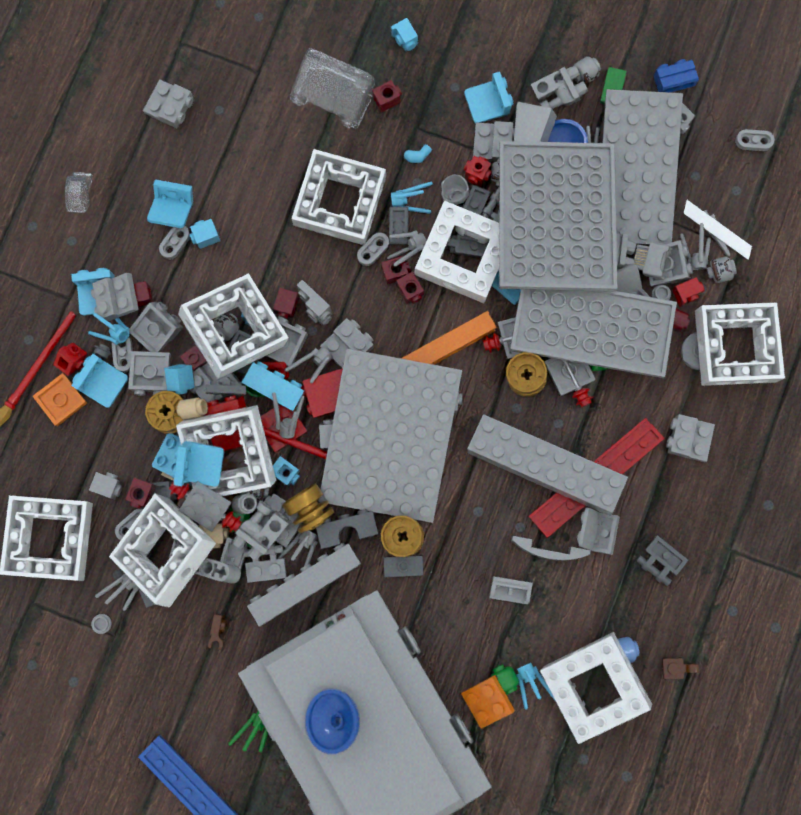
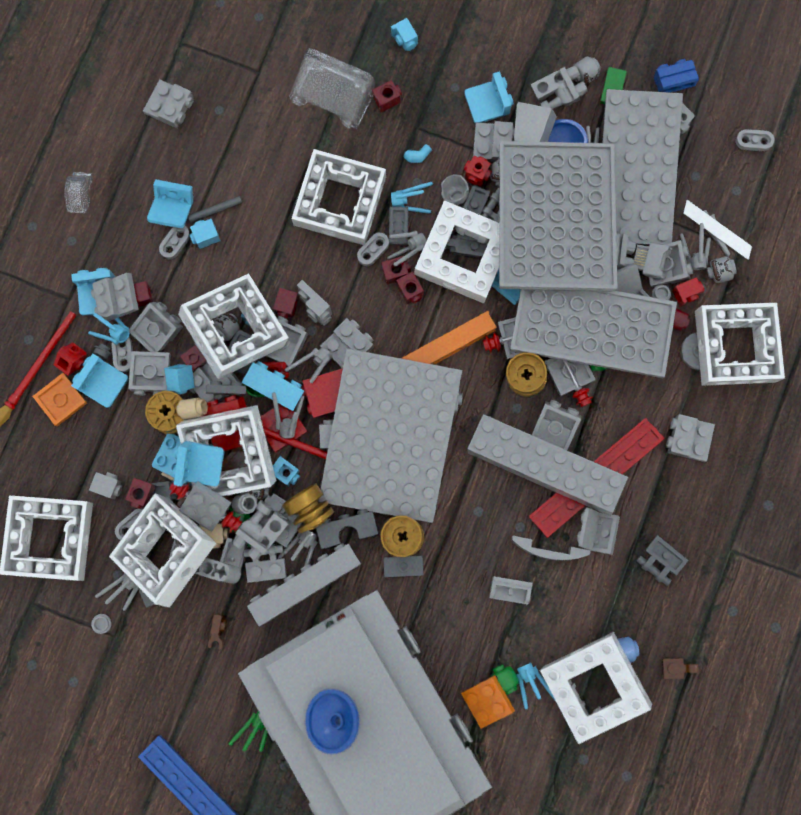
(214, 209): none -> dark grey bar
(557, 424): none -> light grey plate

